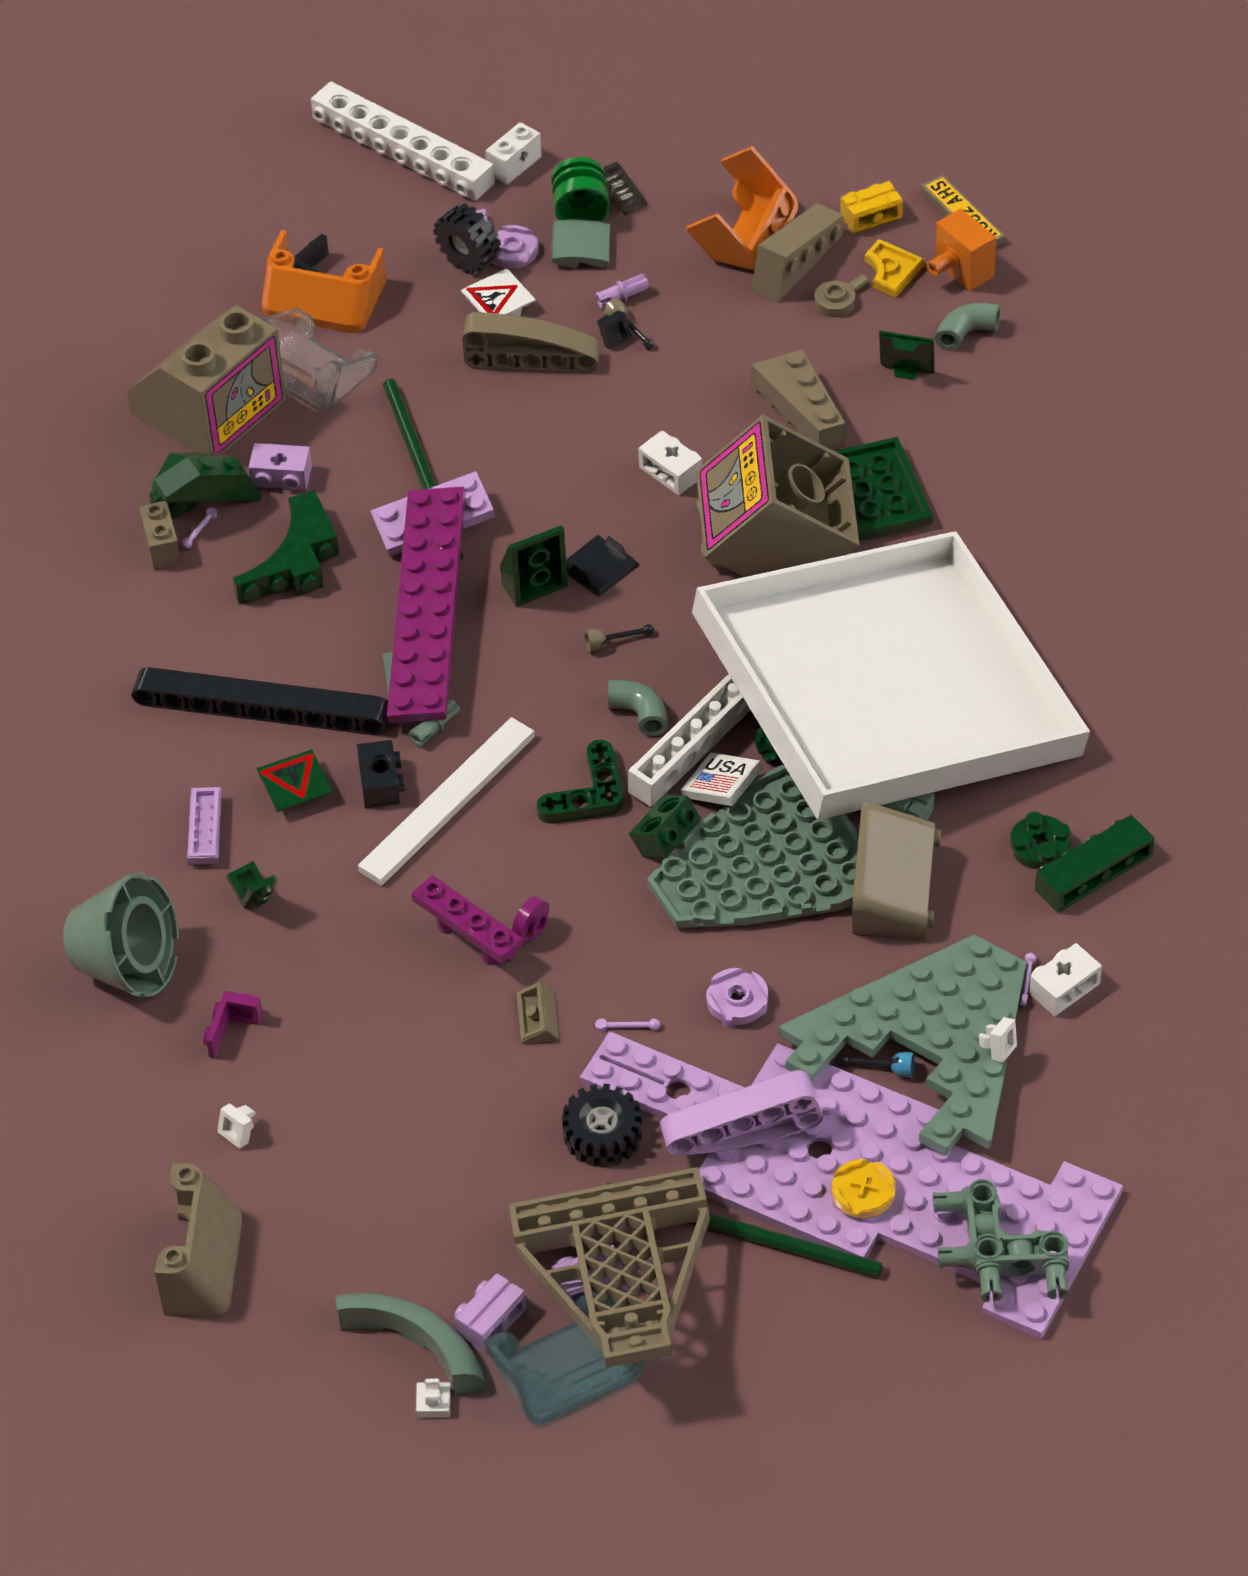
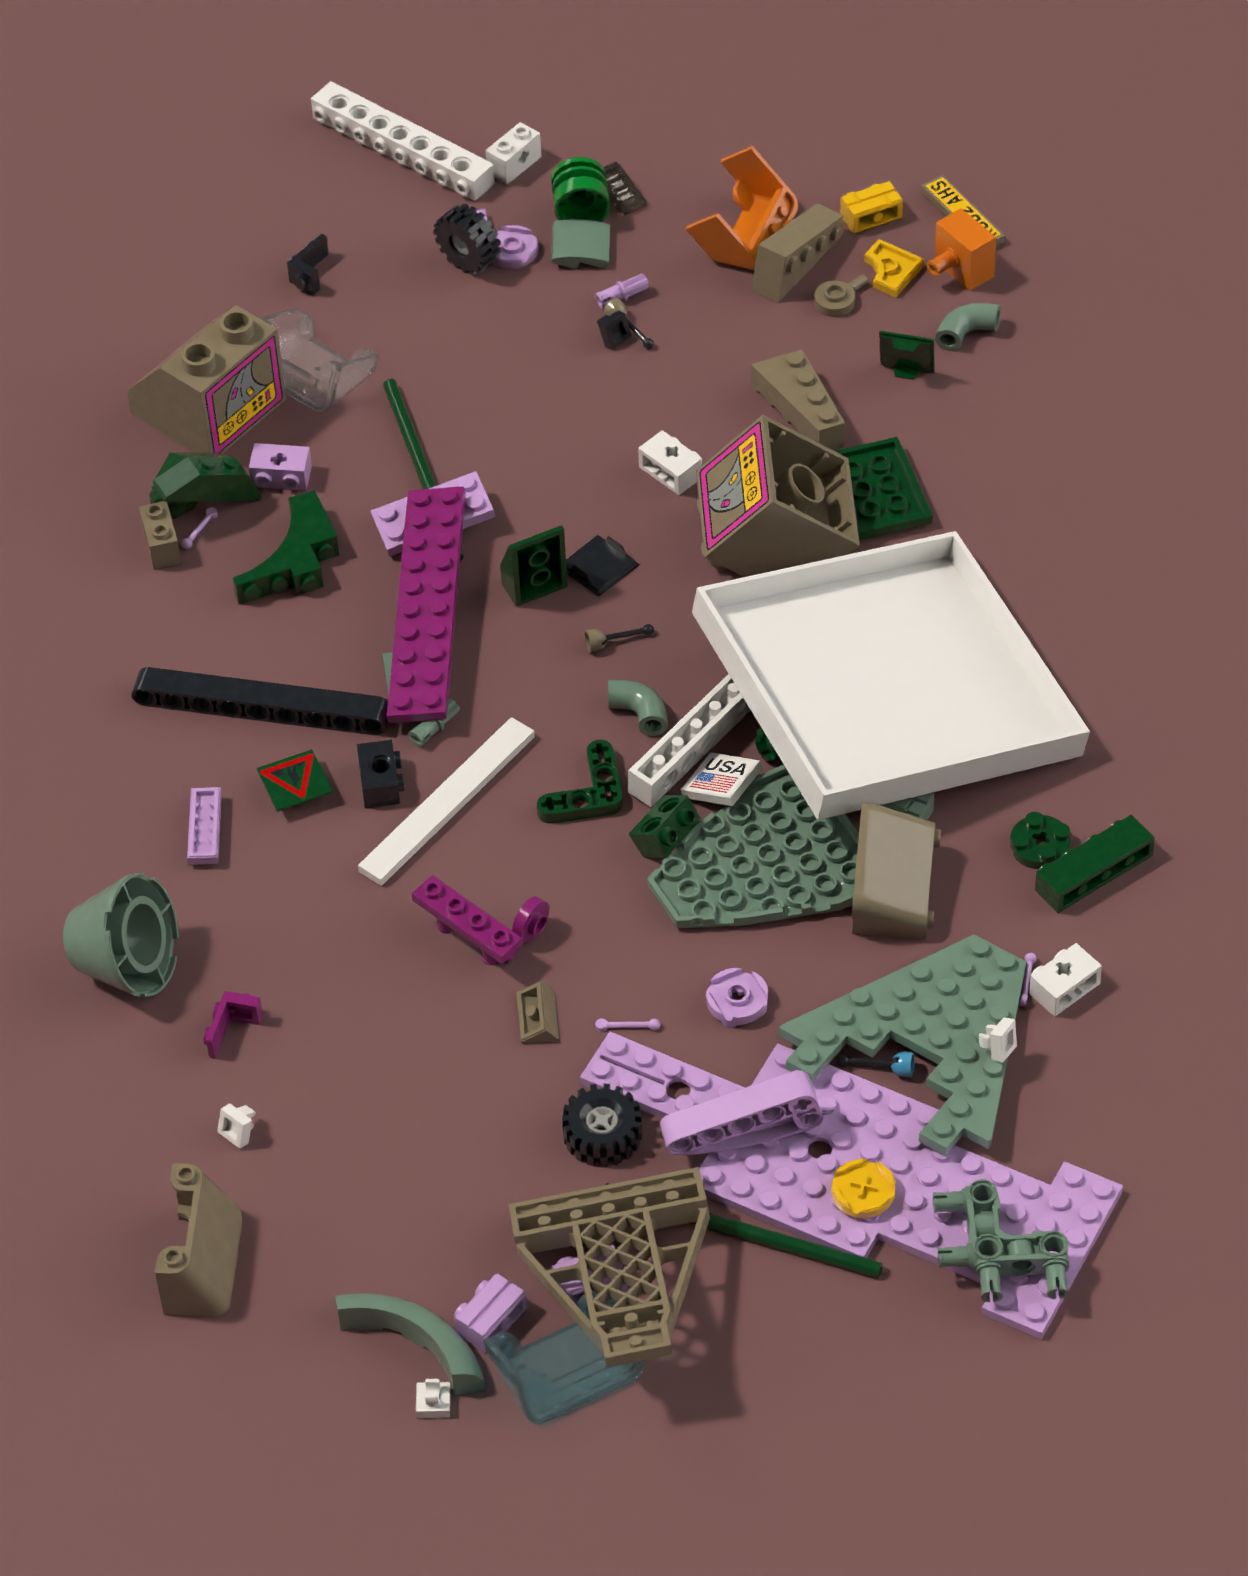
(250, 885): dark green bracket -> none
(329, 299): orange windscreen -> none
(499, 294): white piece -> none
(526, 344): dark tan beam -> none

